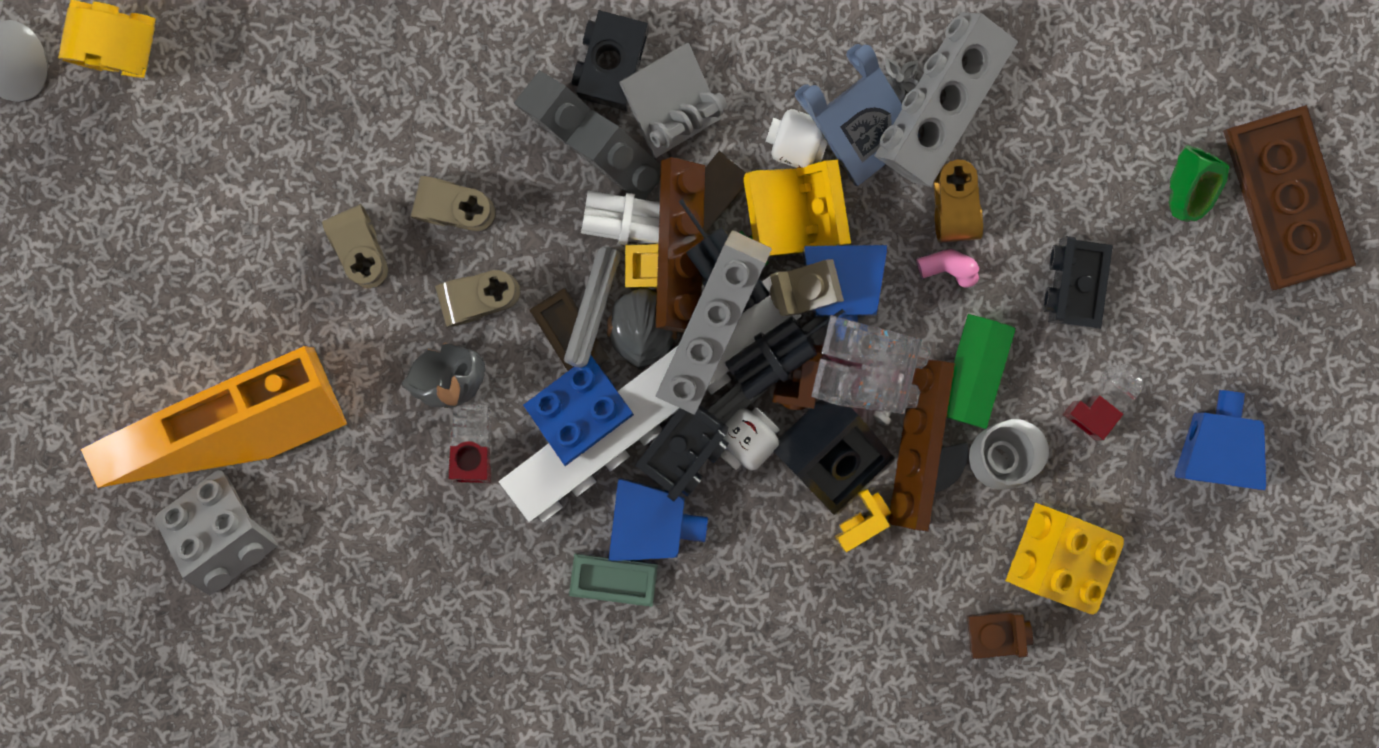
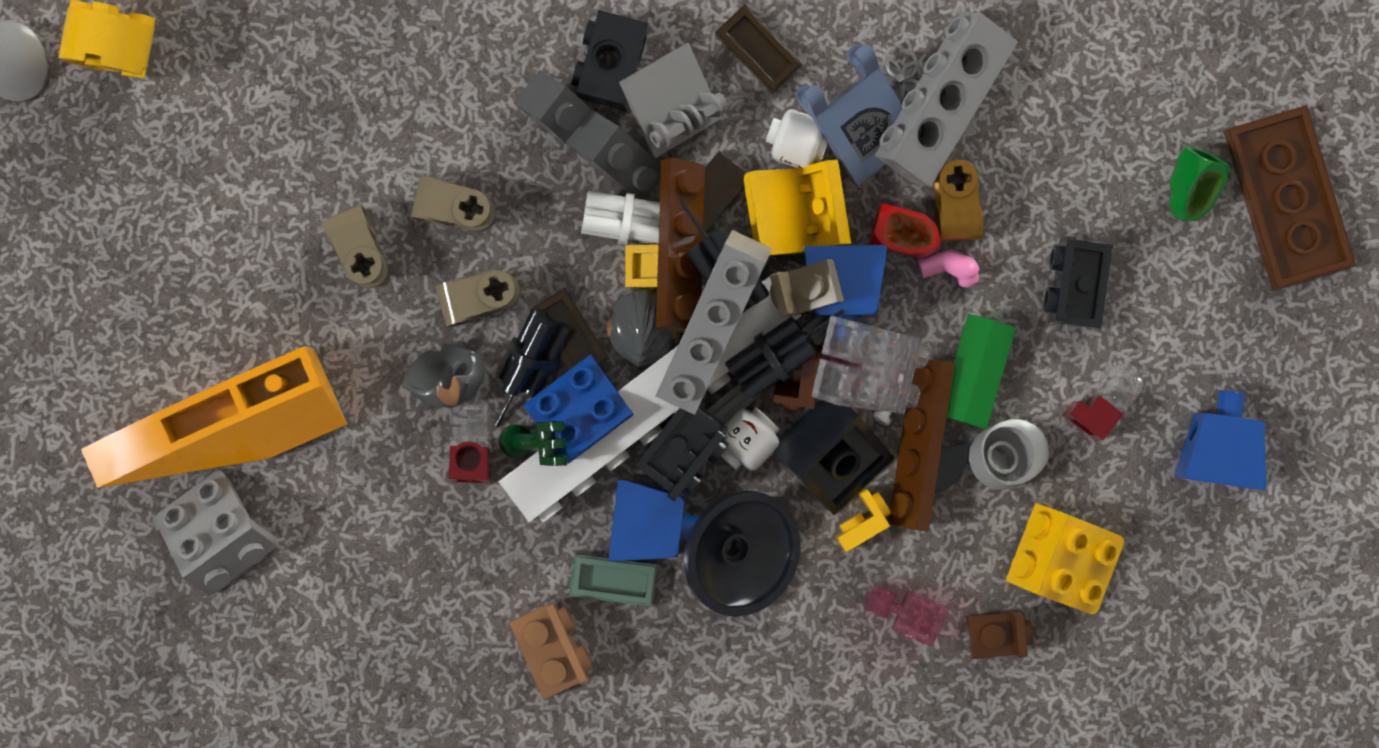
(518, 441): none -> dark green hinge
(533, 356): none -> black piece
(551, 649): none -> medium nougat bracket
(592, 307): light grey axle -> none
(757, 564): none -> black dish
(758, 49): none -> dark brown tile
(904, 232): none -> rock
(916, 616): none -> clear pink plate

